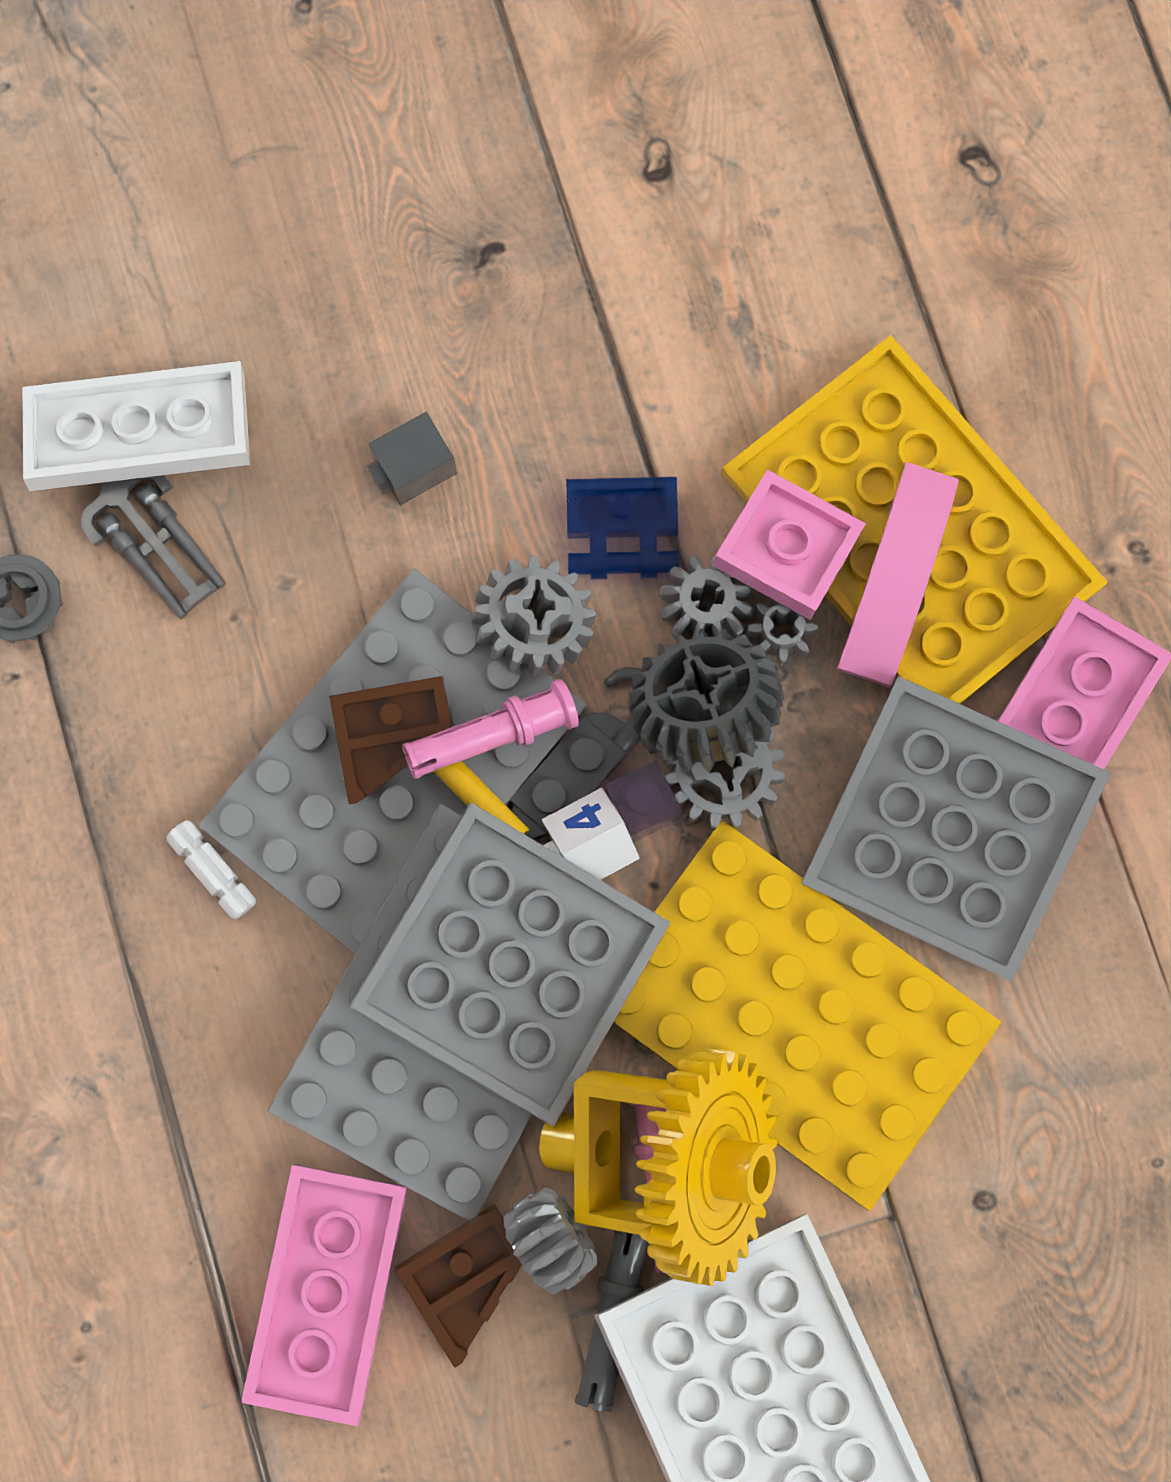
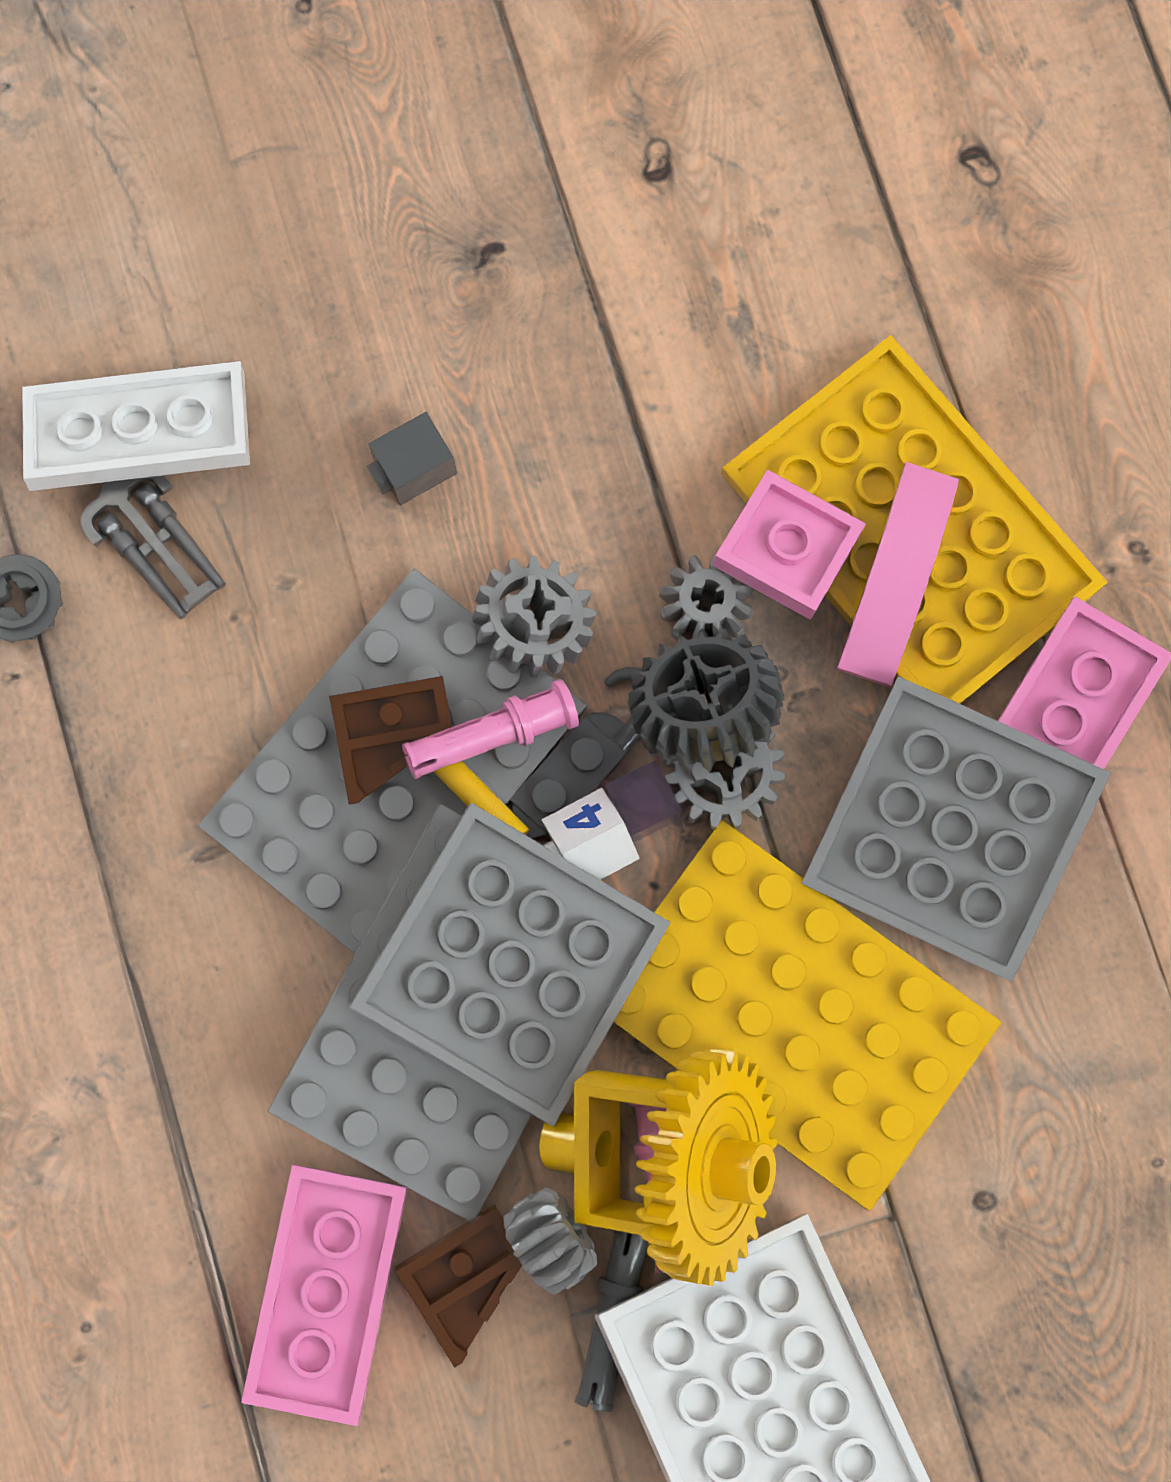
(211, 869): white axle -> none
(622, 509): clear blue plate -> none
(784, 644): light grey gear -> none

